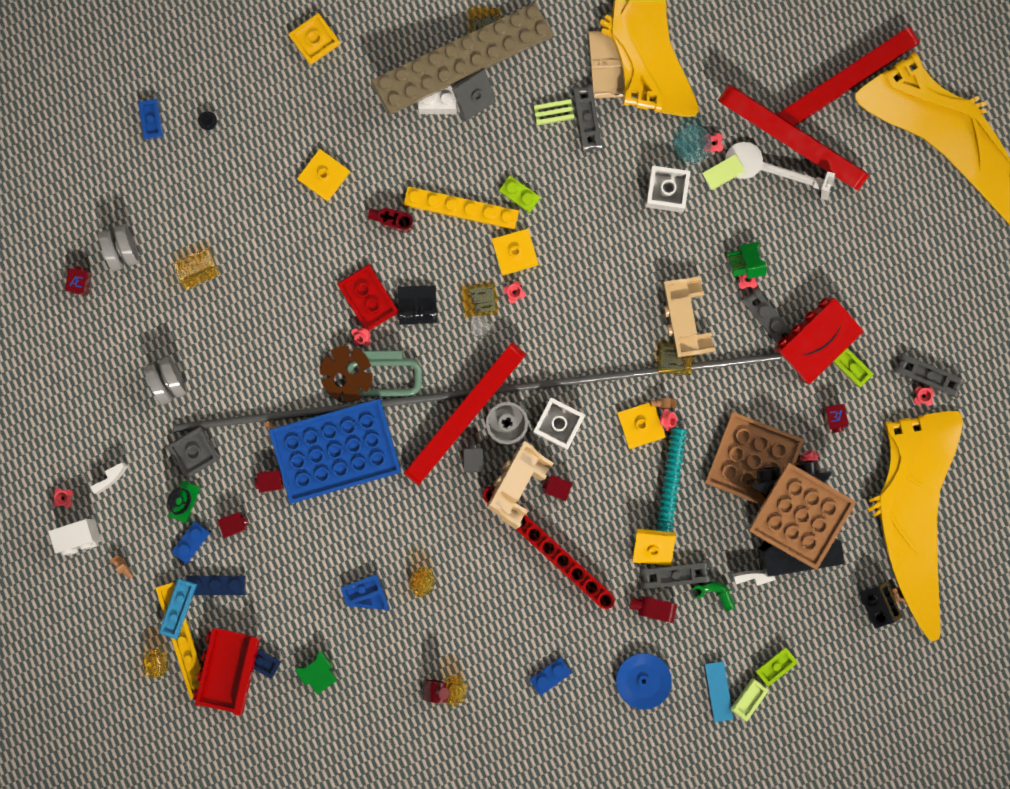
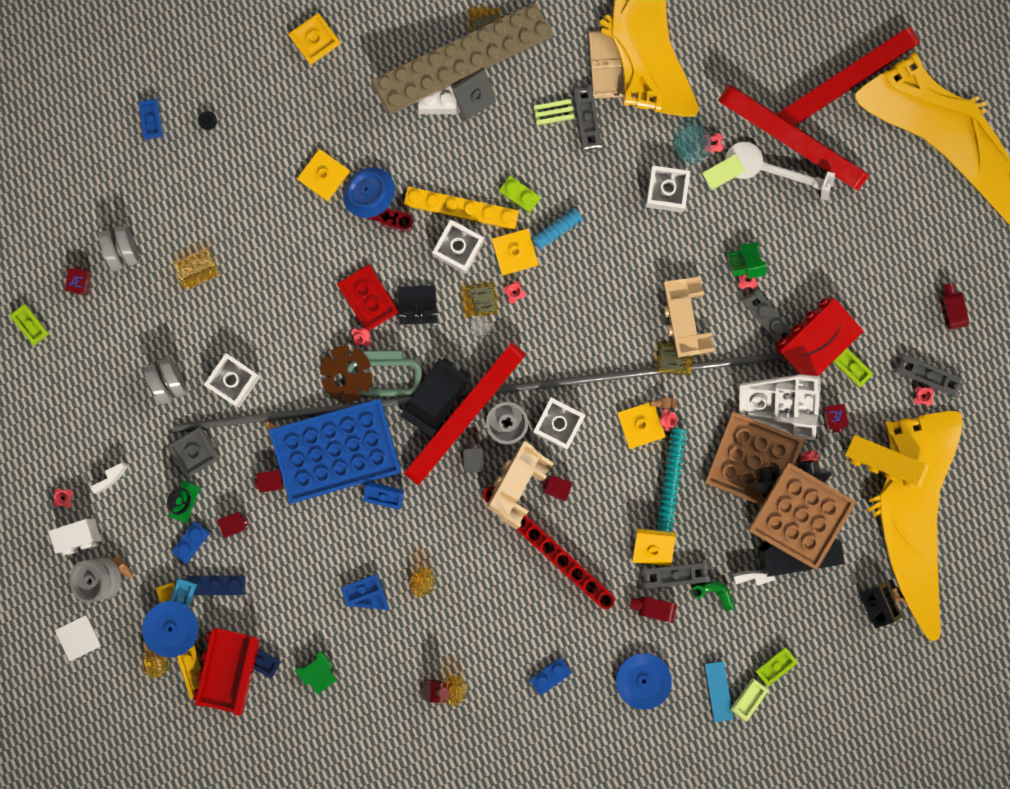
(29, 324): none -> lime plate
(77, 638): none -> white sticker
(95, 579): none -> light grey wheel
(157, 629): none -> blue piece
(232, 380): none -> white brick
(369, 192): none -> blue piece
(383, 495): none -> blue plate
(436, 396): none -> black panel
(458, 246): none -> white brick
(557, 228): none -> dark azure piece
(783, 403): none -> white wedge
(886, 461): none -> yellow brick
(953, 307): none -> dark red piece

